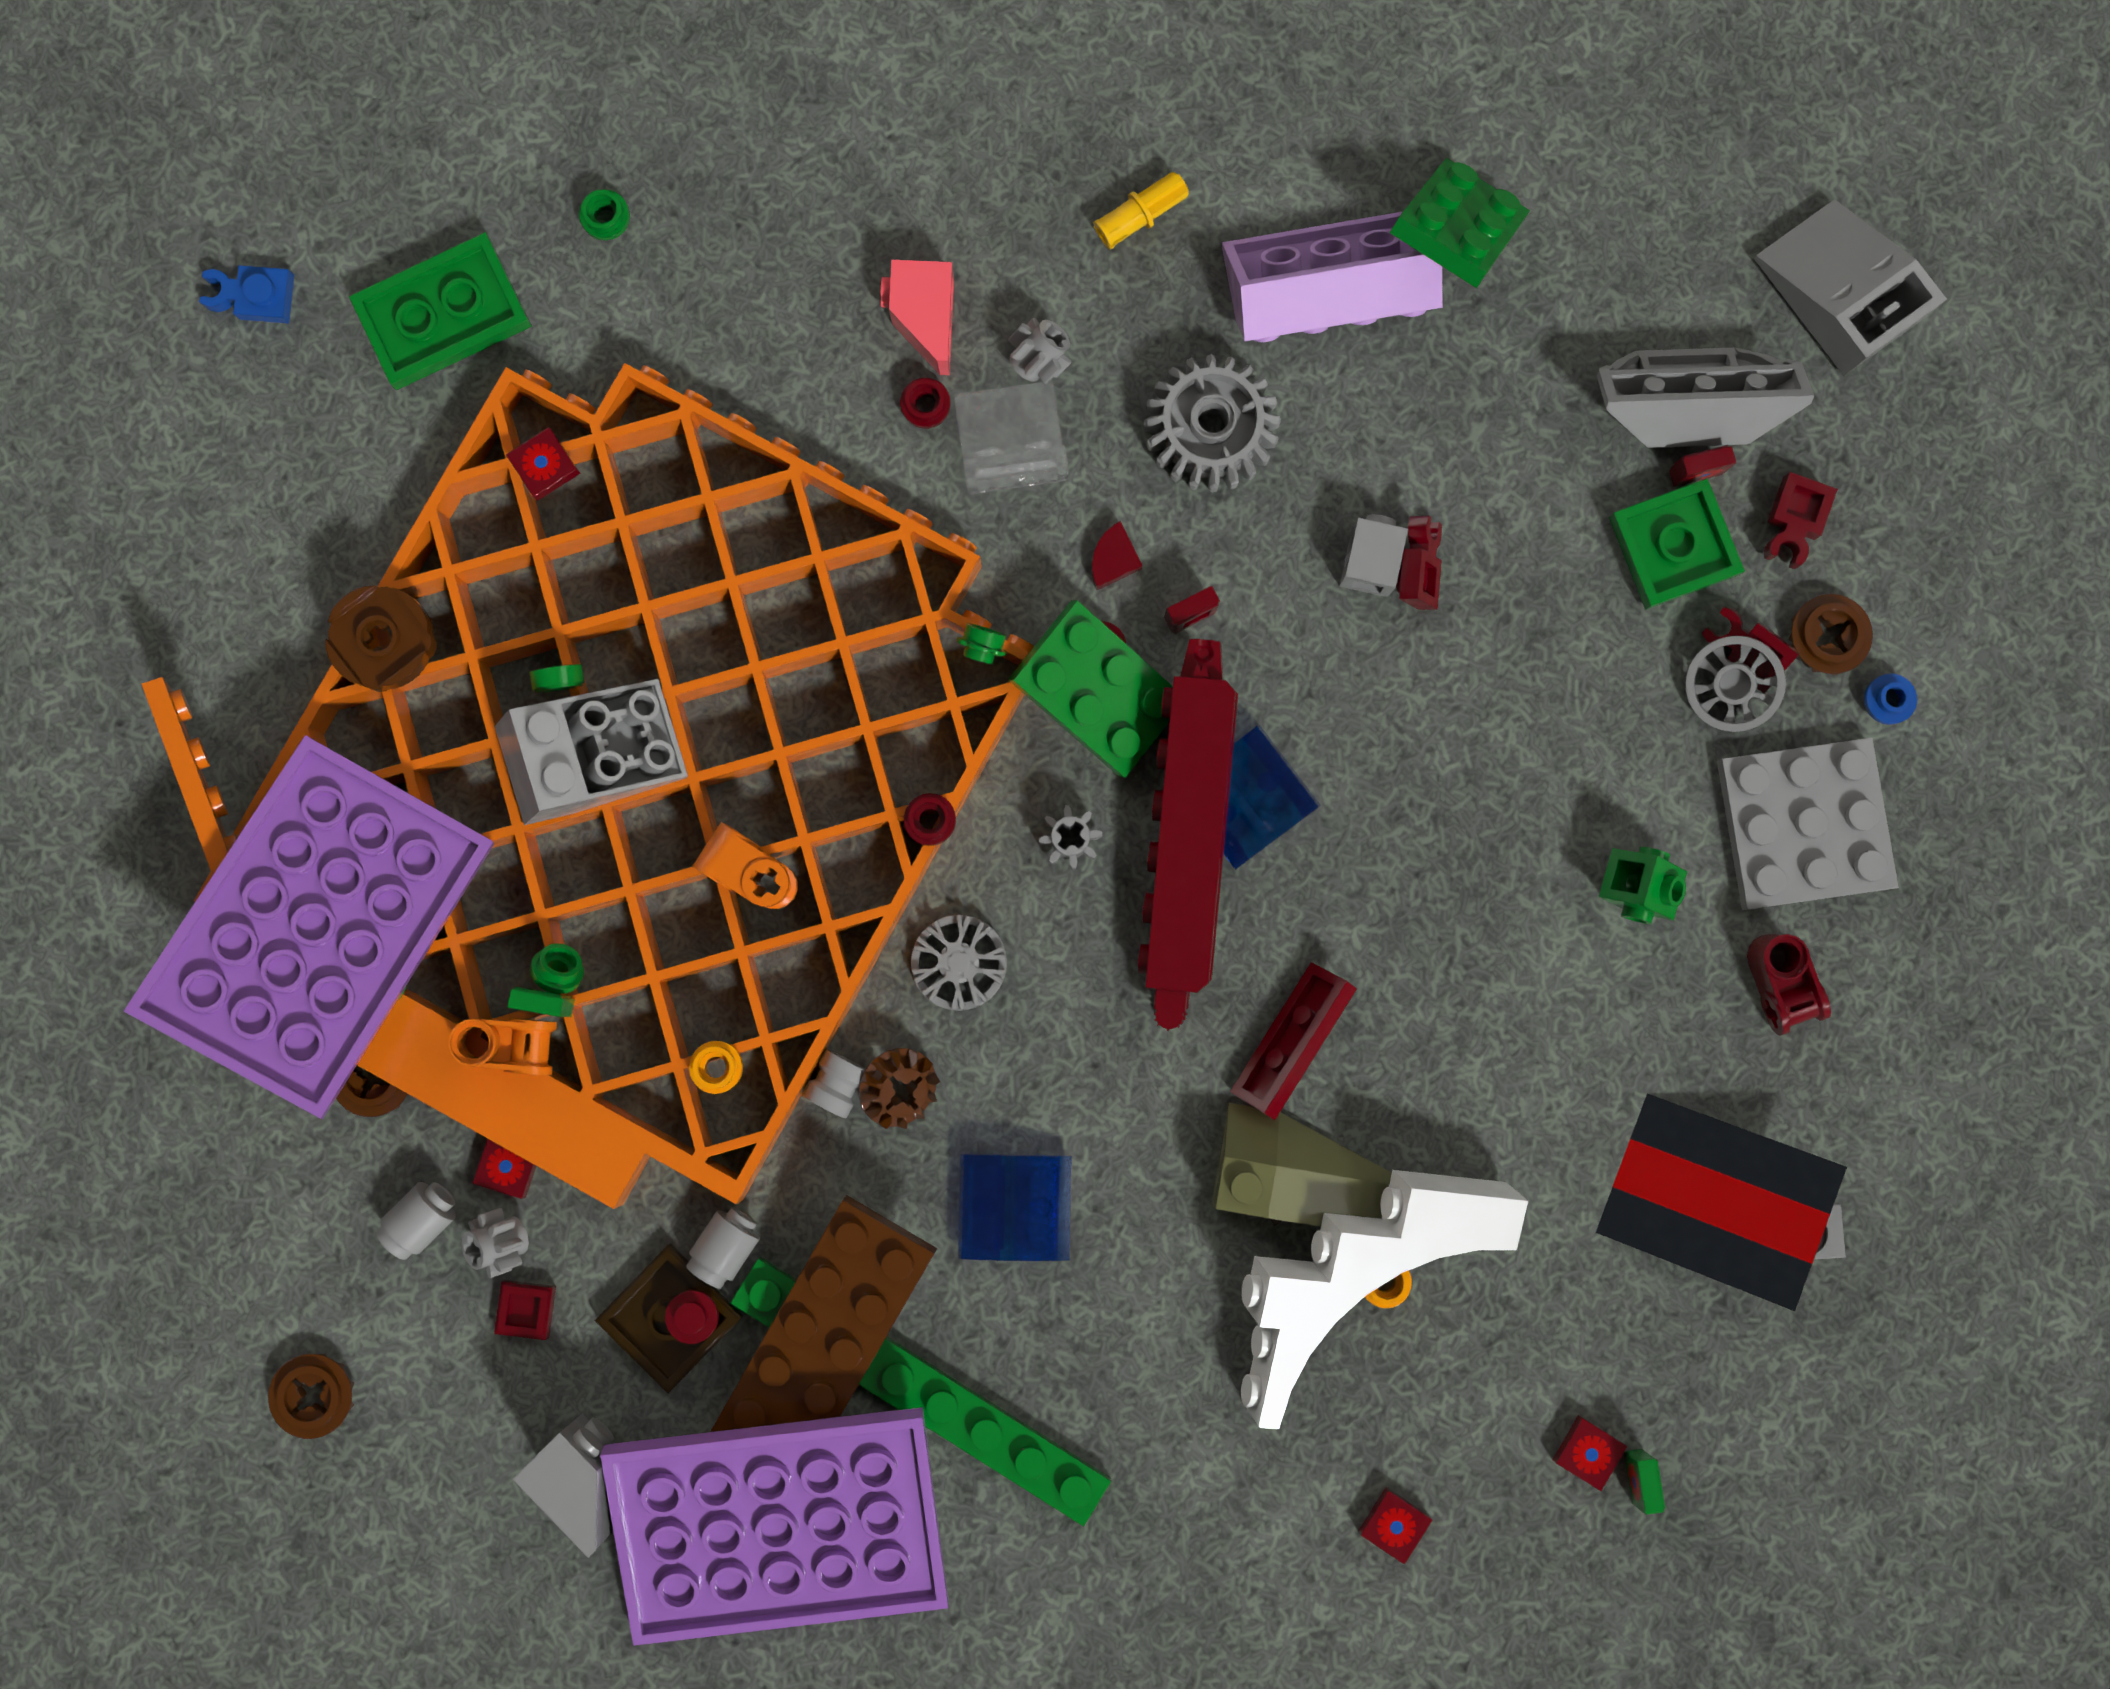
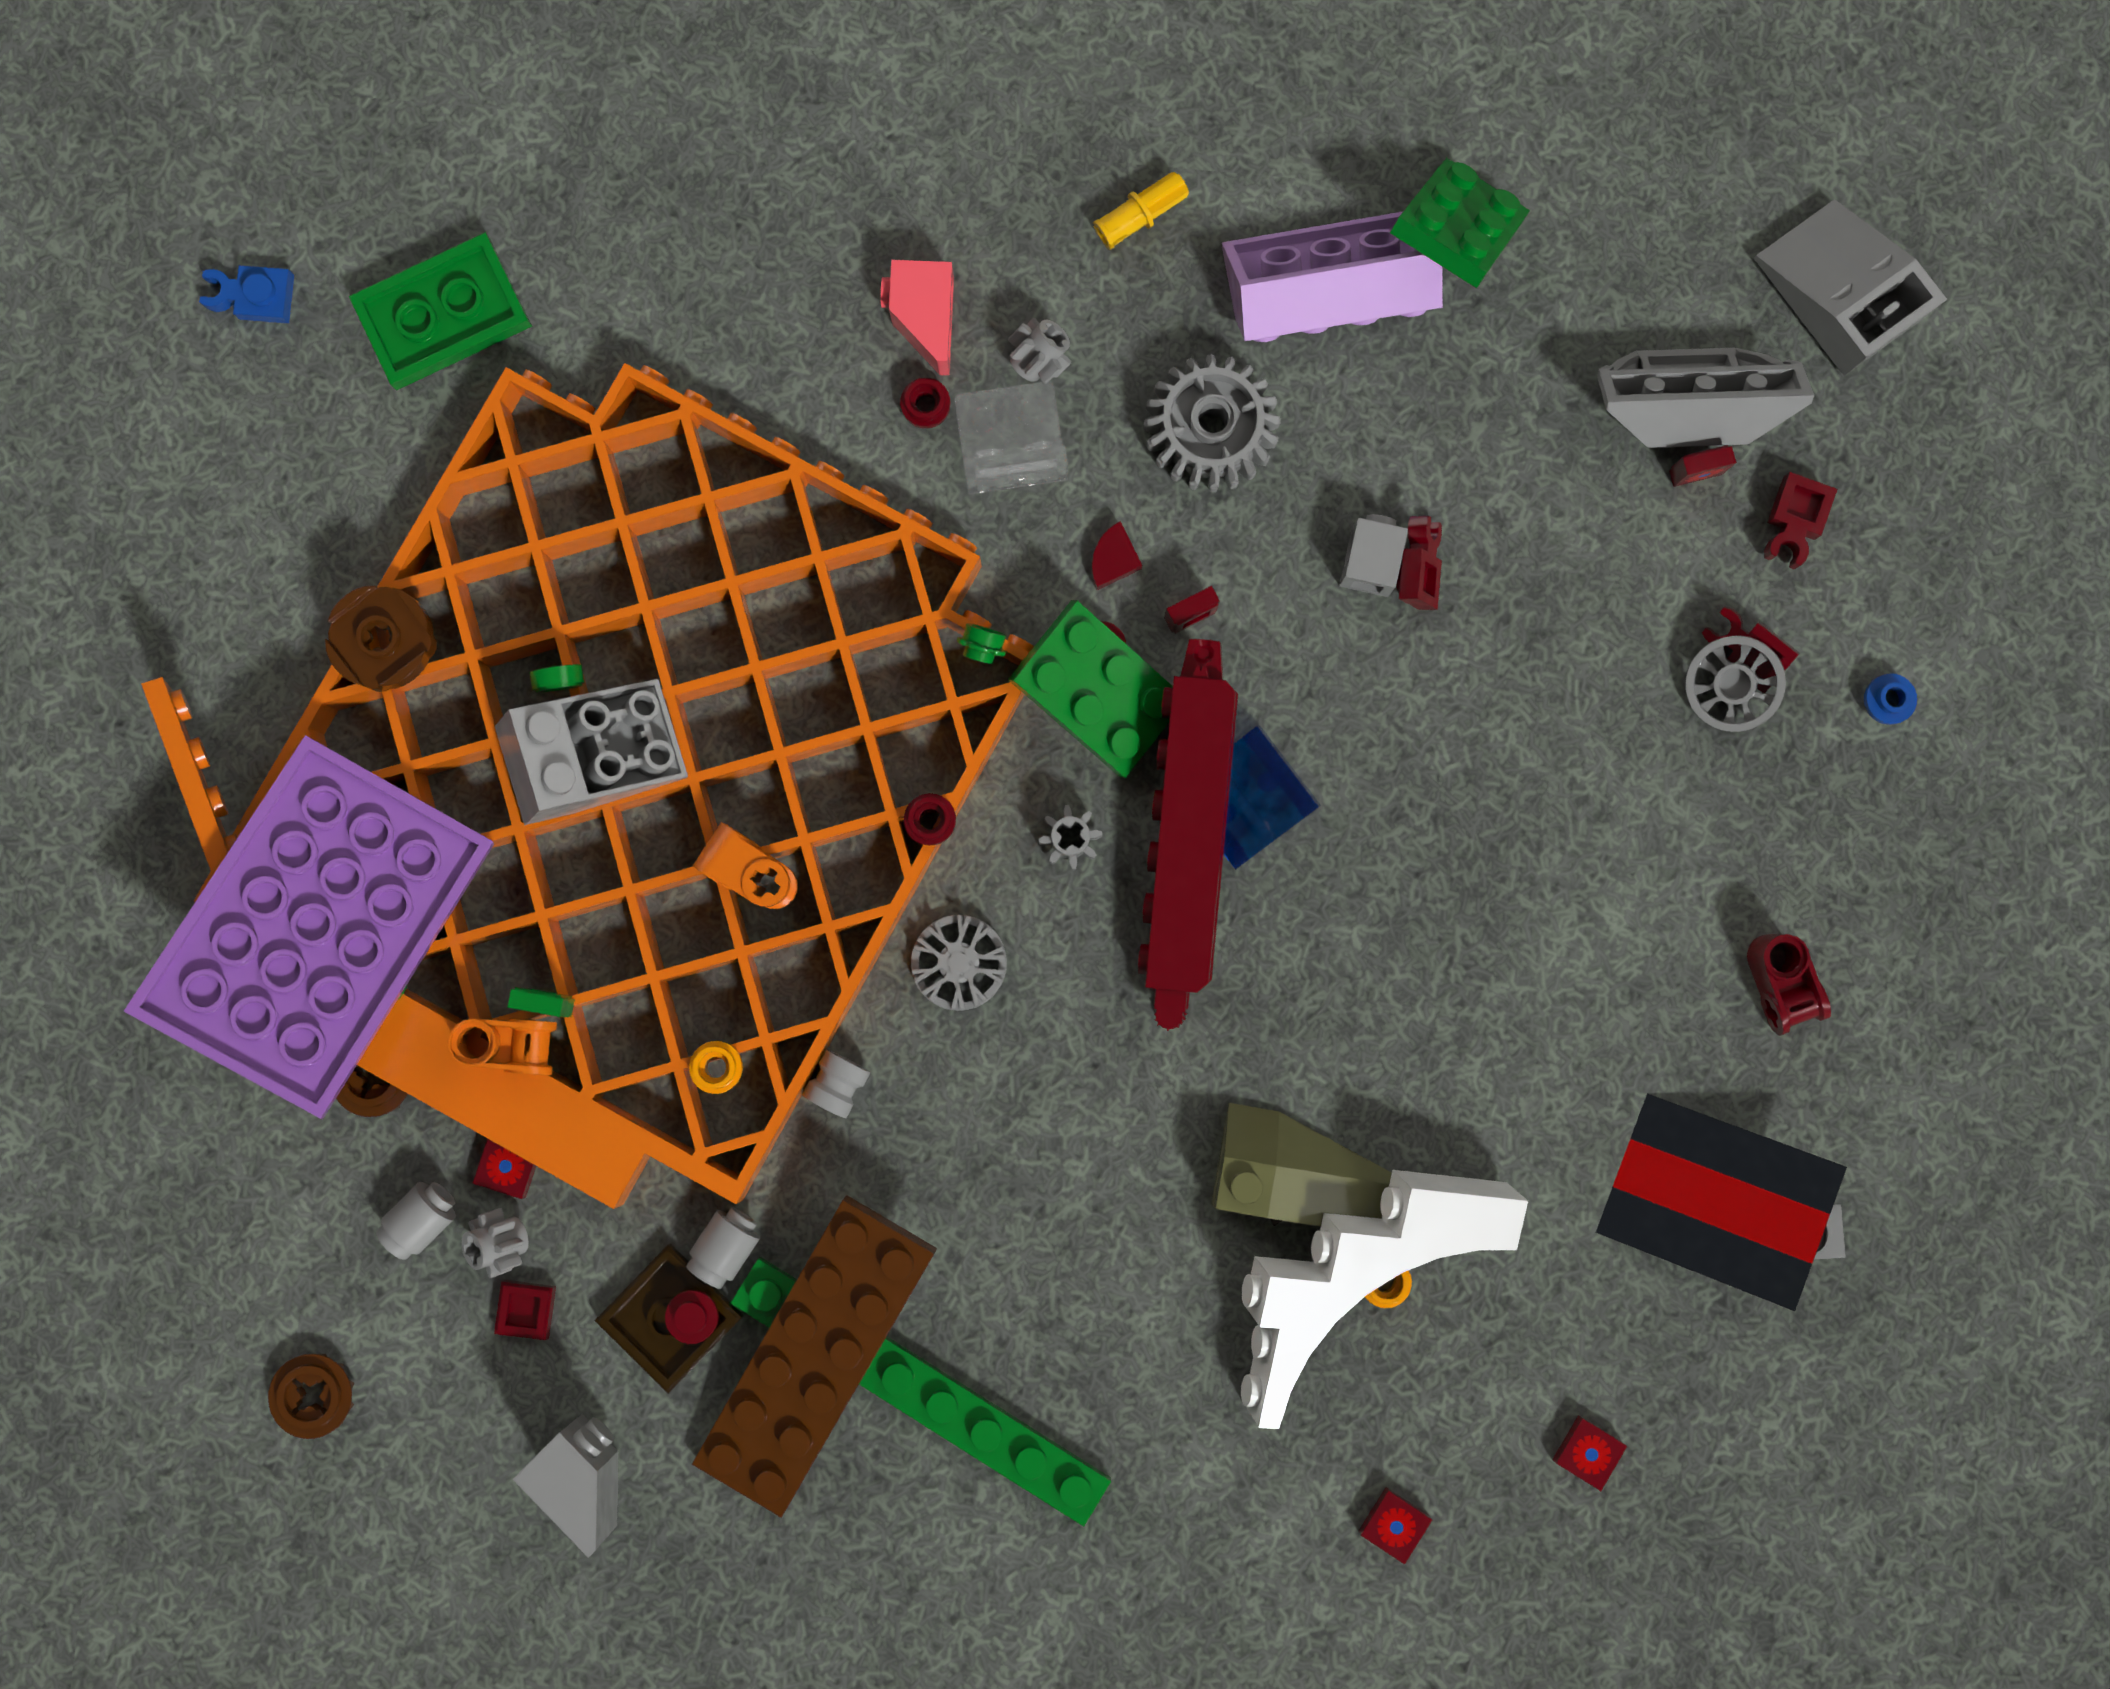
(543, 464): dark red tile -> none
(557, 969): green plate -> none
(597, 202): green plate -> none
(776, 1526): medium lavender plate -> none
(877, 1089): reddish brown gear -> none
(1014, 1207): clear blue slope -> none
(1293, 1040): dark red plate -> none
(1643, 884): green brick -> none
(1644, 1481): green tile -> none
(1676, 544): green plate -> none
(1807, 824): light grey plate -> none
(1853, 639): reddish brown gear -> none

